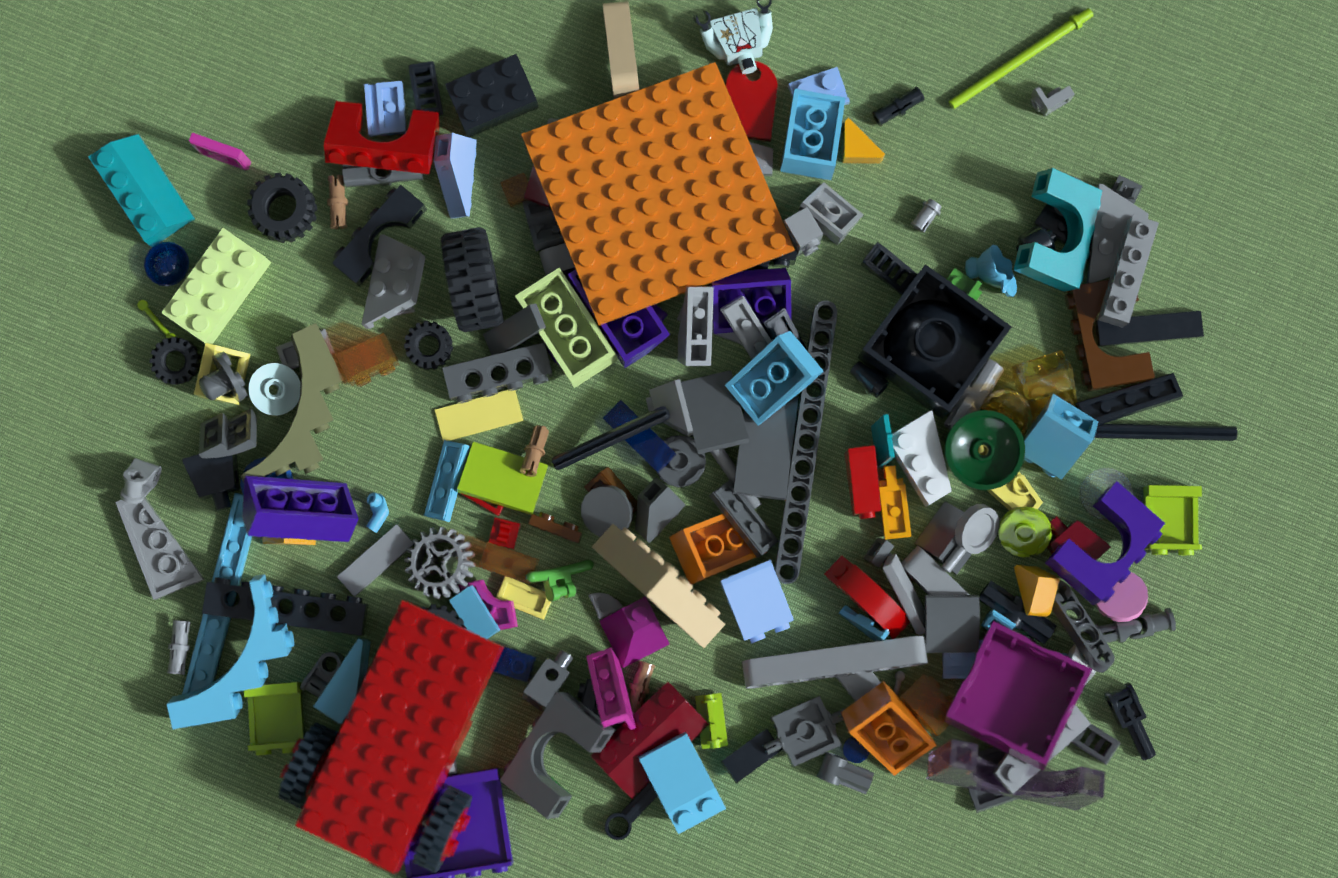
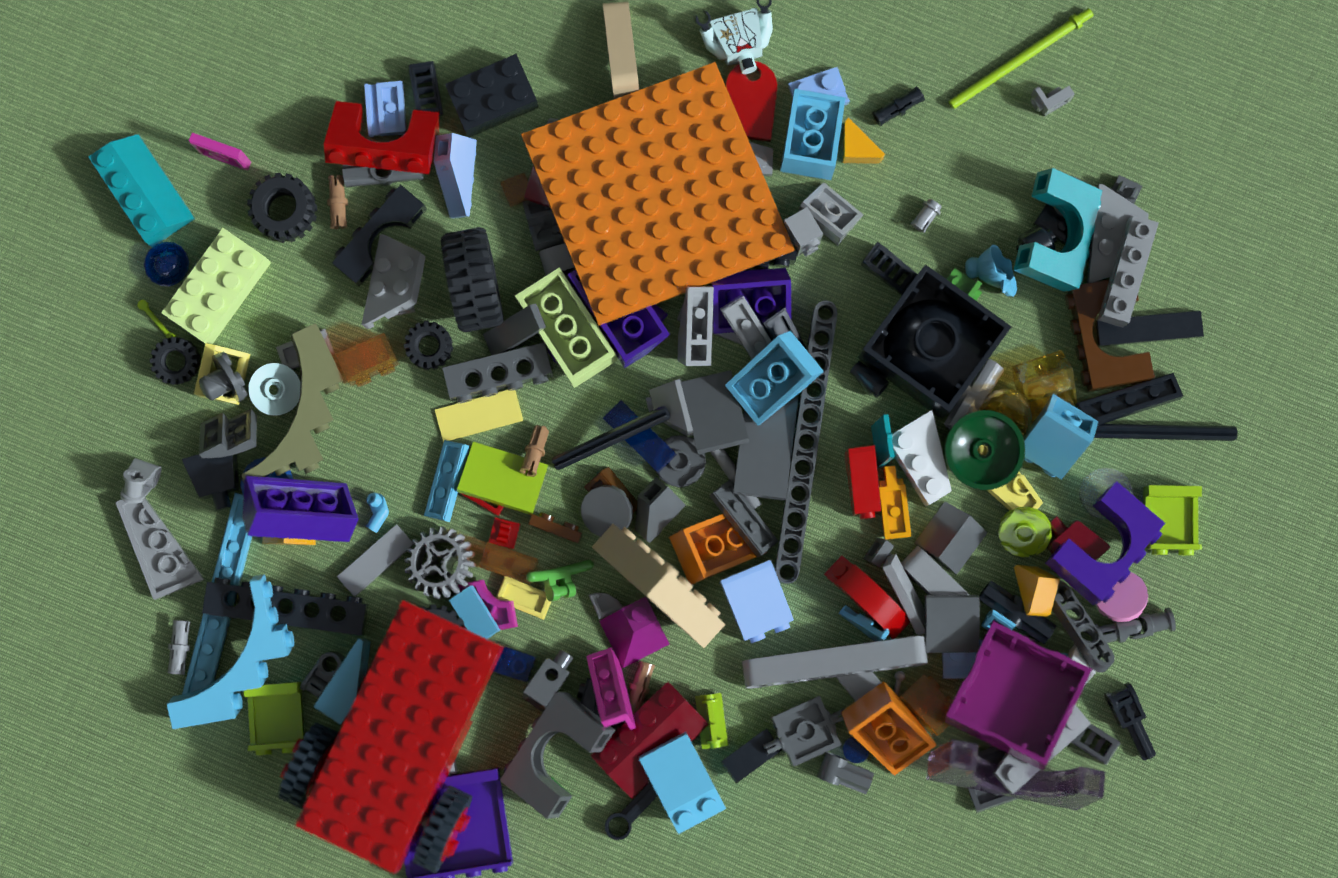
(973, 533): light grey piece -> none

